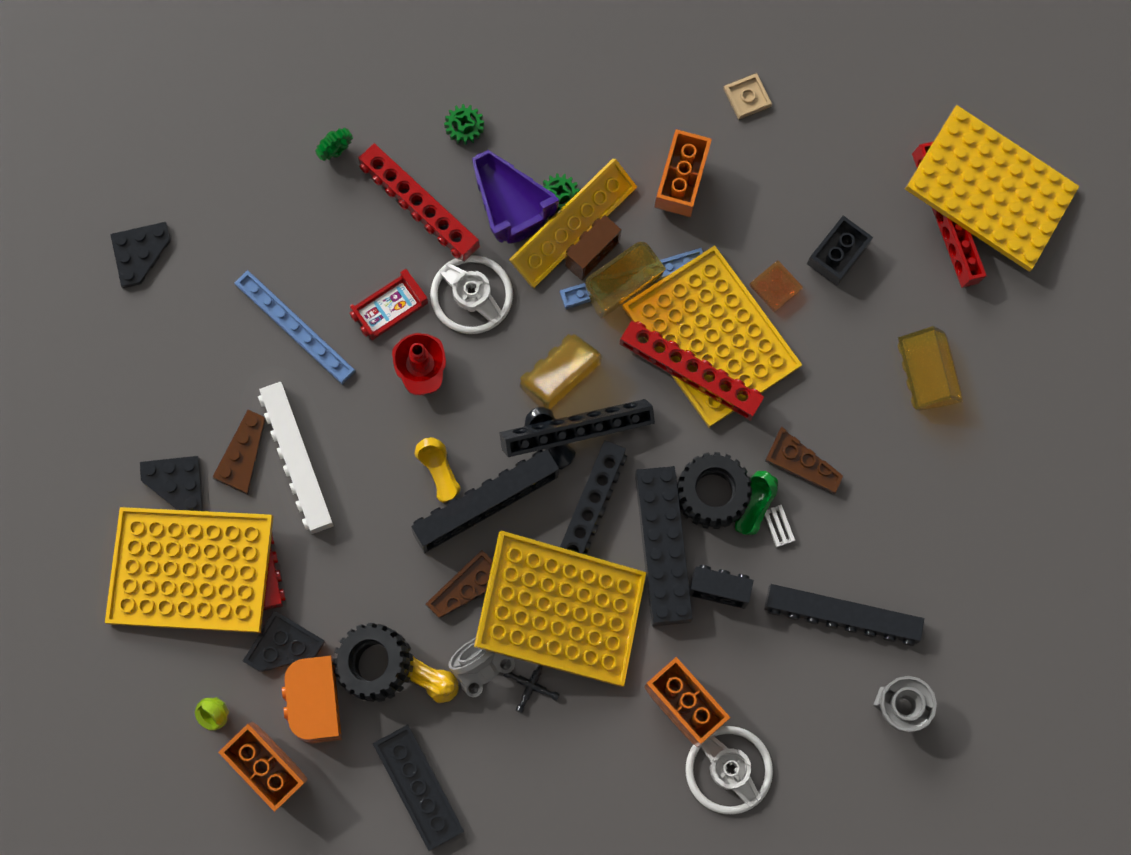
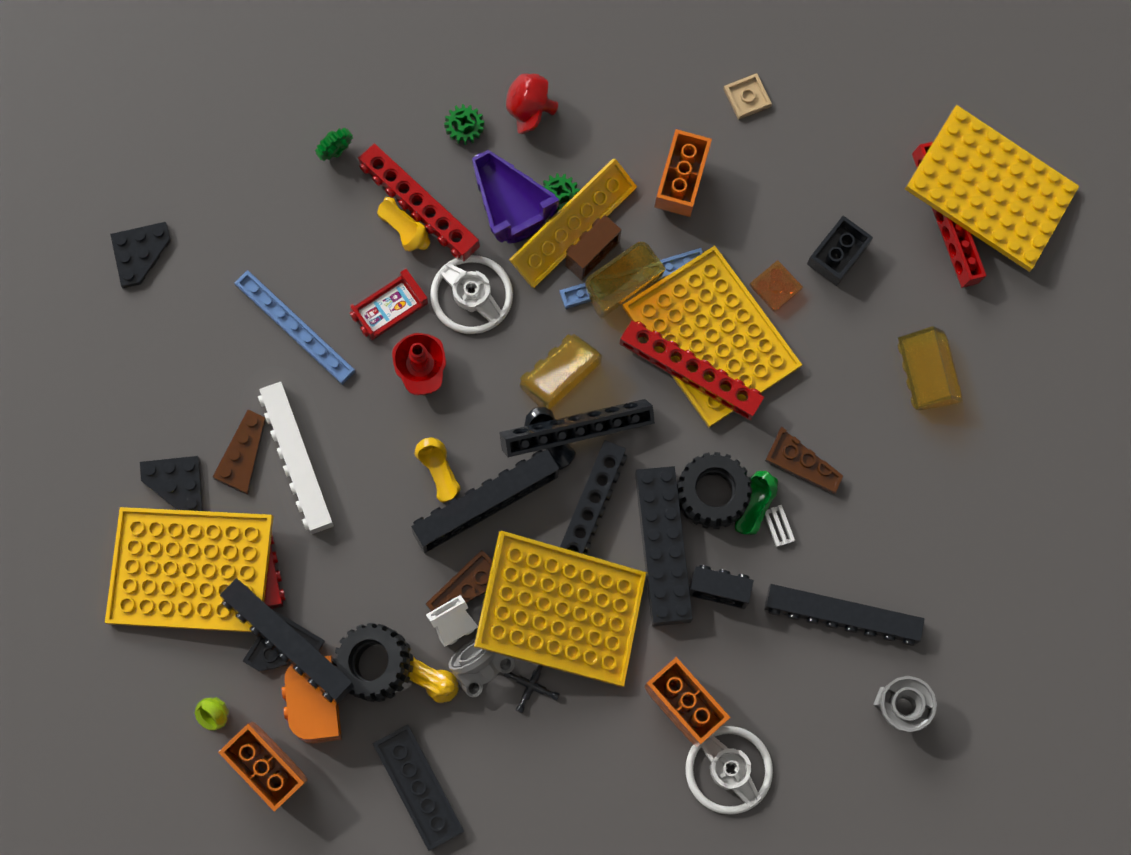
(286, 641): none -> black brick
(411, 232): none -> yellow hair
(452, 621): none -> white hips
(528, 100): none -> red piece

